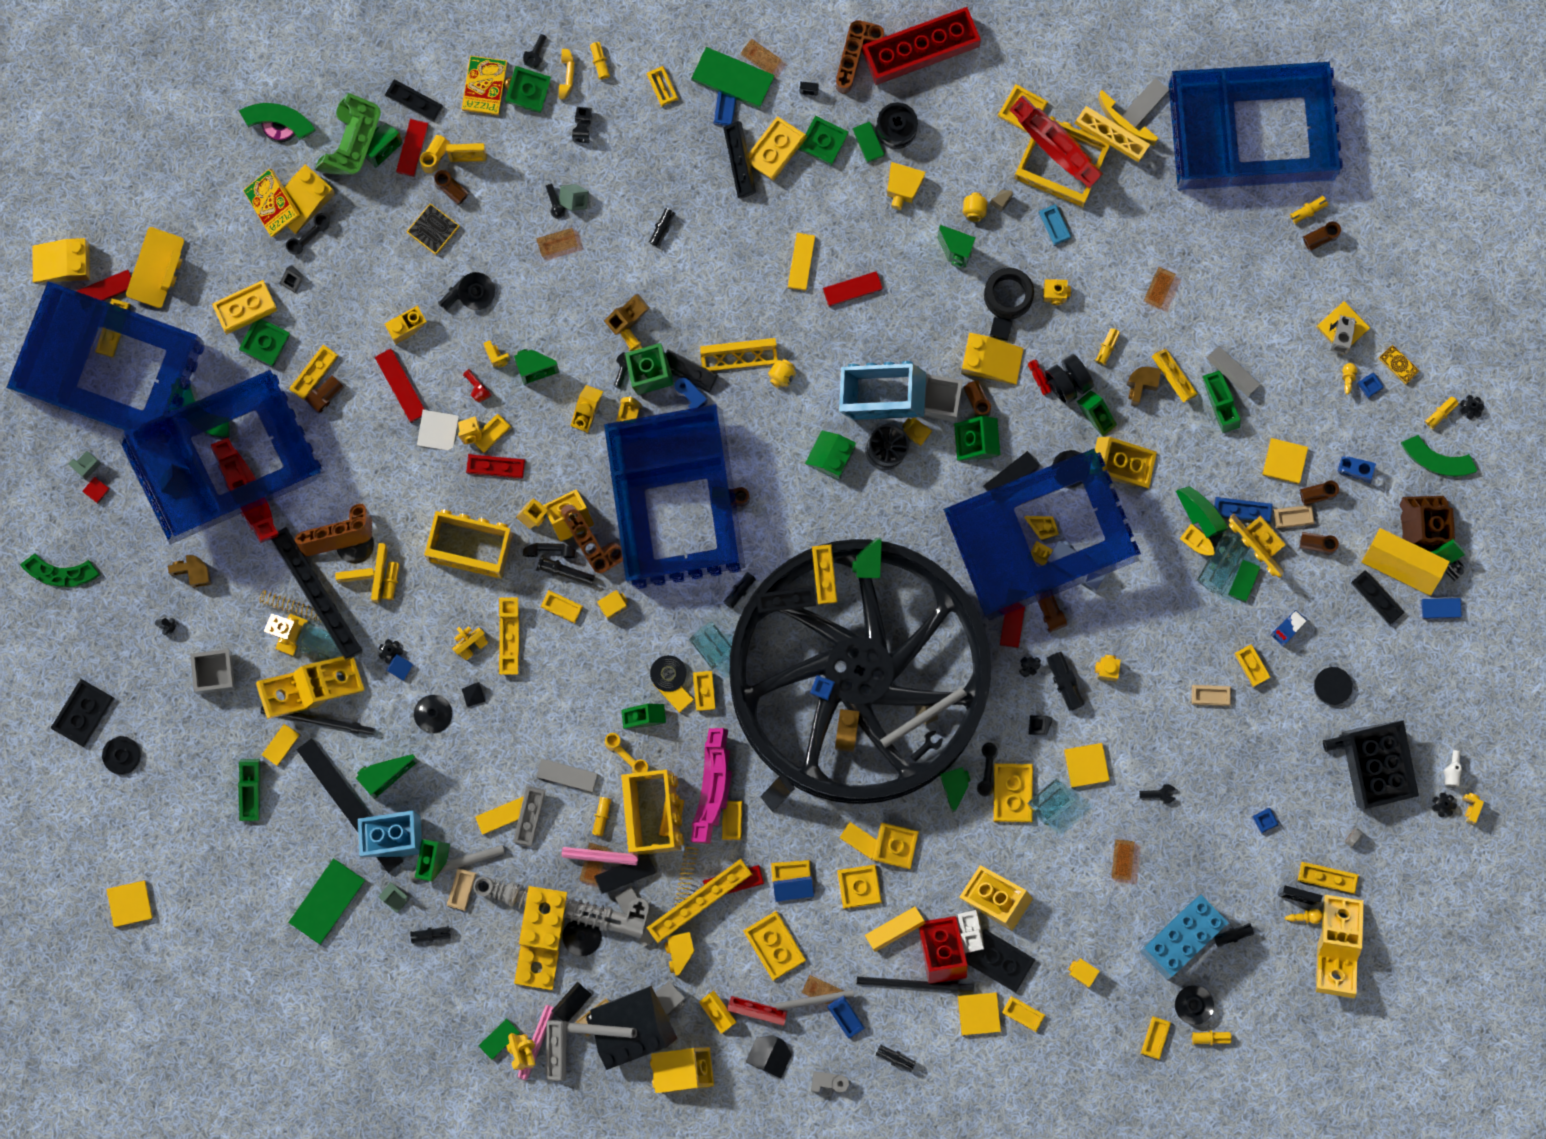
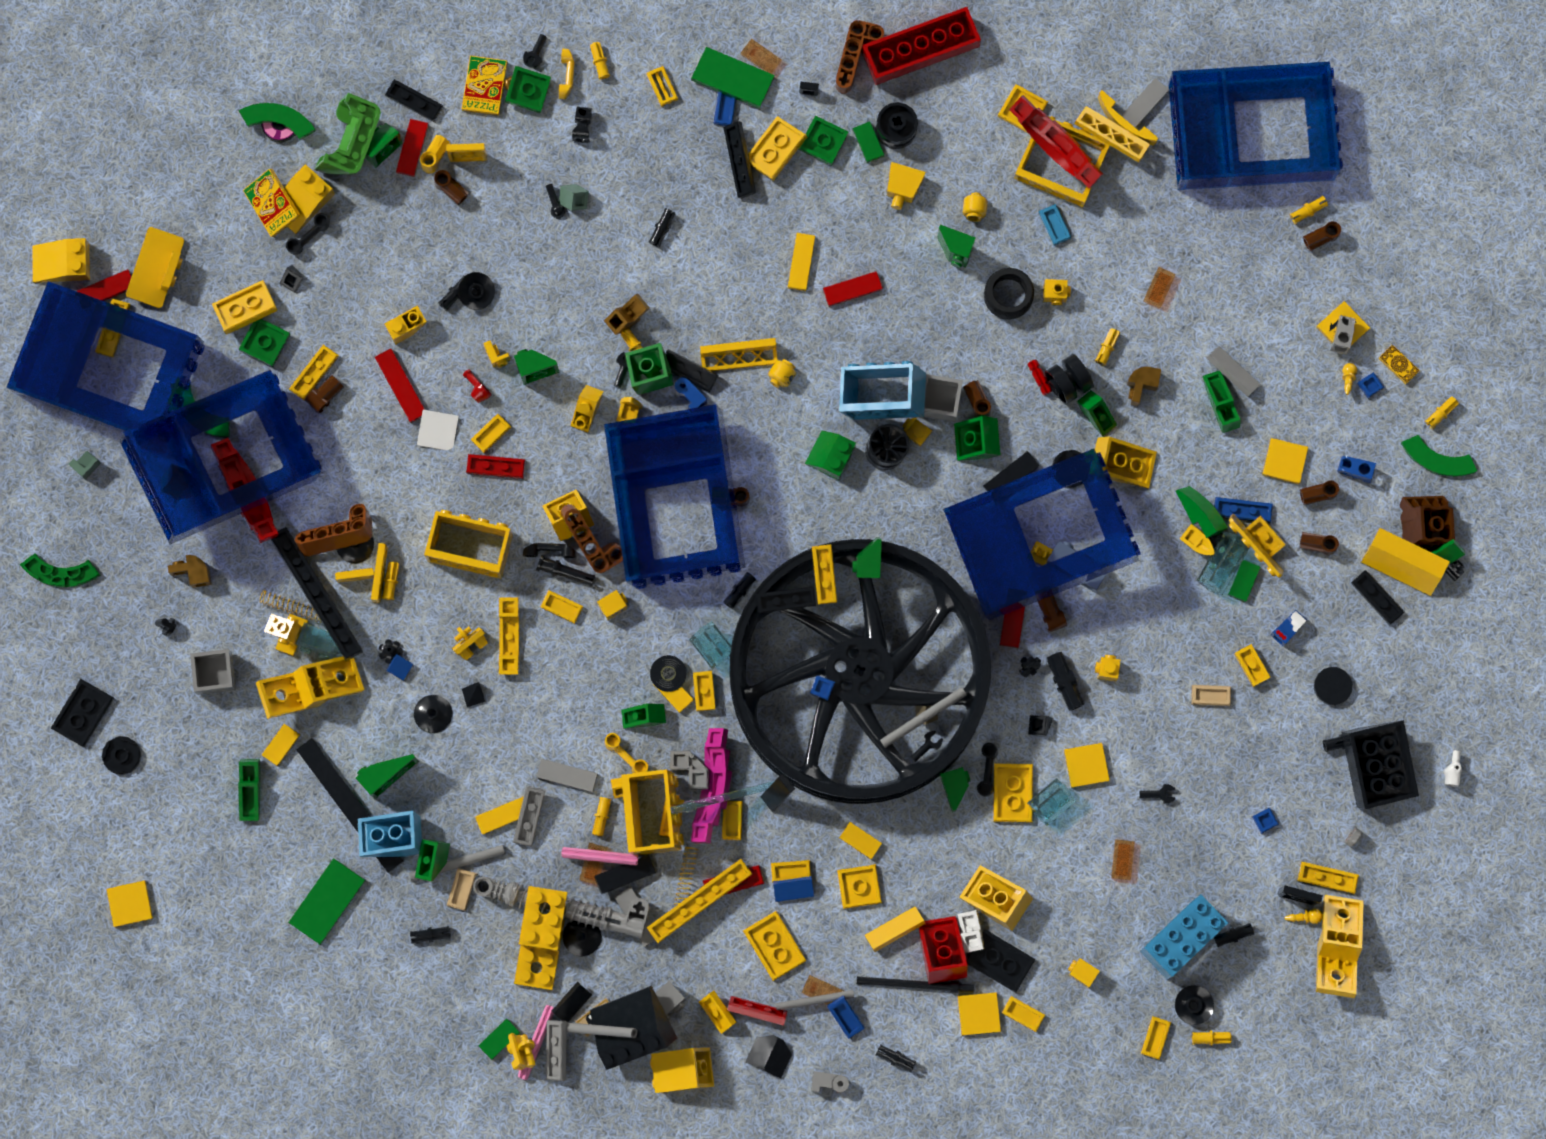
(96, 490): red tile -> none
(353, 727): black bar -> none
(394, 897): sand green panel -> none
(433, 229): tile -> none
(469, 430): yellow bracket -> none
(532, 514): yellow brick -> none
(557, 242): clear orange tile -> none
(617, 787): none -> yellow piece
(681, 951): yellow slope -> none
(689, 762): none -> light grey tile
(690, 805): none -> clear light blue bar
(846, 730): pearl gold brick -> none
(895, 845): yellow tile -> none
(991, 359): yellow slope -> none
(1000, 328): black tile -> none
(1002, 199): dark tan slope -> none
(1042, 526): yellow piece -> none
(1174, 375): yellow tile -> none
(1293, 516): tan tile -> none
(1441, 608): blue tile -> none
(1441, 807): black plant -> none
(1471, 407): black plant -> none
(1472, 812): yellow bracket -> none

